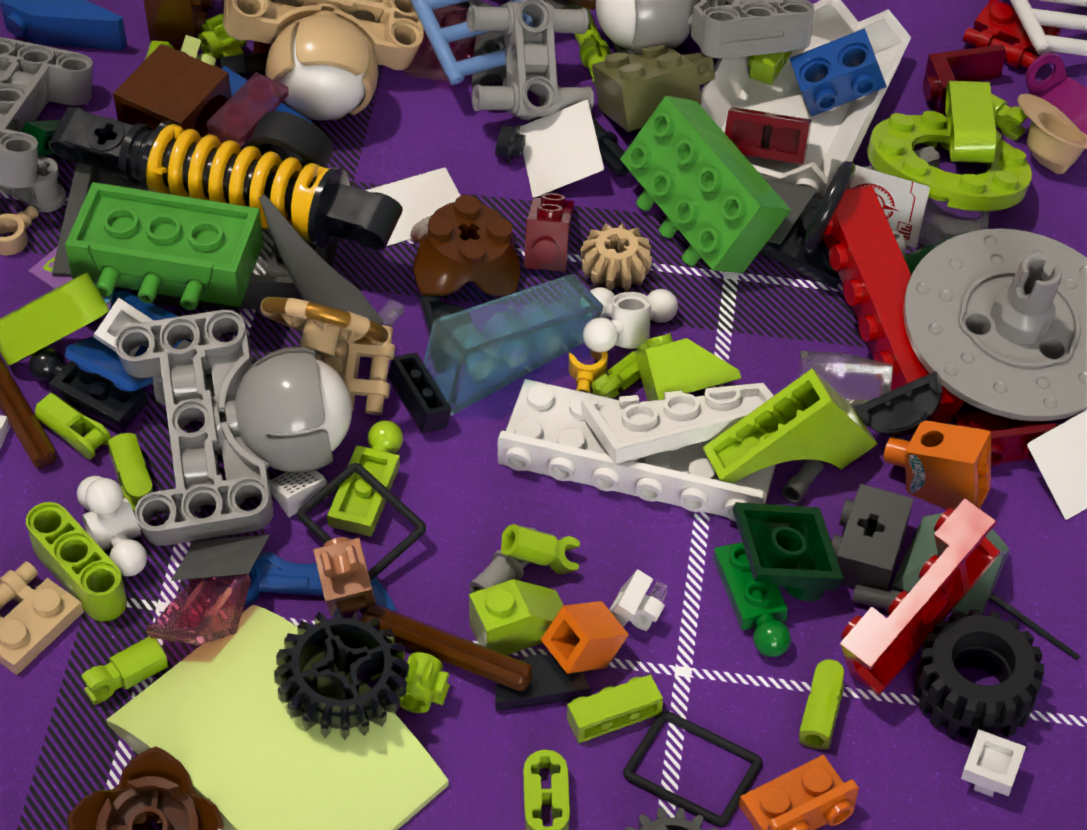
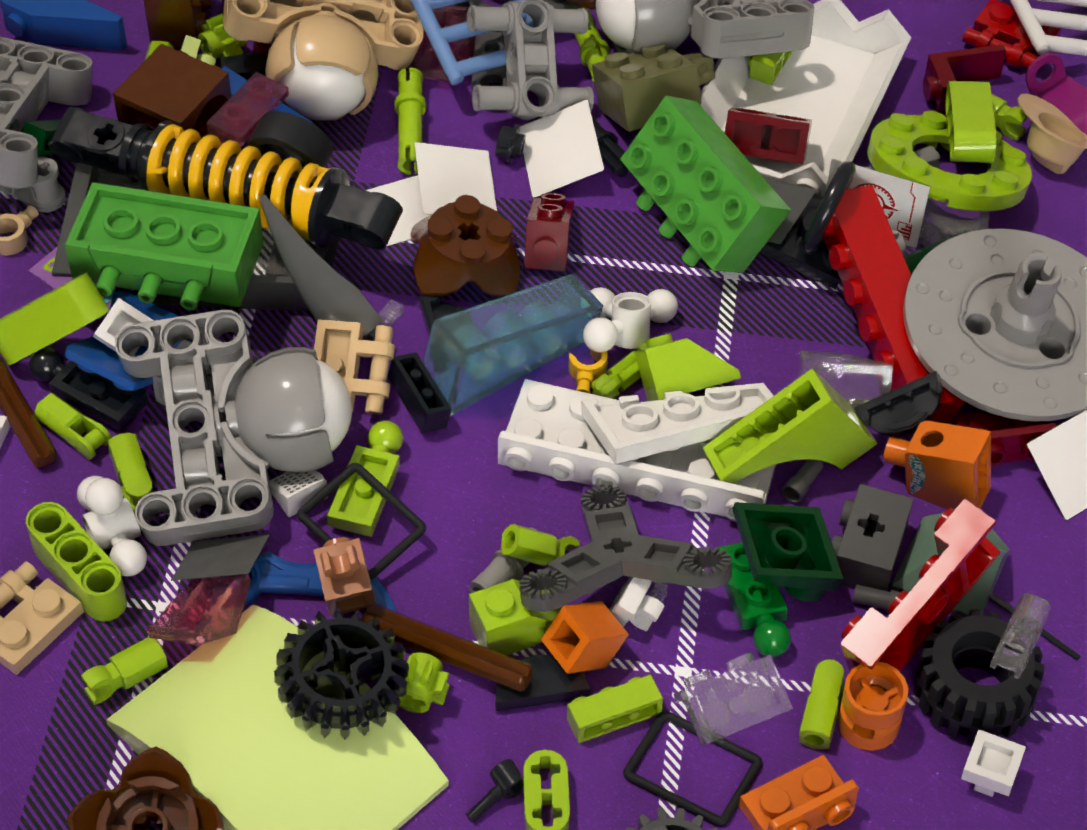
(323, 324): piece -> none
(410, 108): none -> lime pin
(453, 172): none -> white sticker
(508, 785): none -> black hand
(616, 257): tan gear -> none
(618, 552): none -> dark grey piece
(734, 699): none -> clear bracket
(838, 72): blue brick -> none
(872, 706): none -> orange wheel
(1021, 633): none -> clear bar

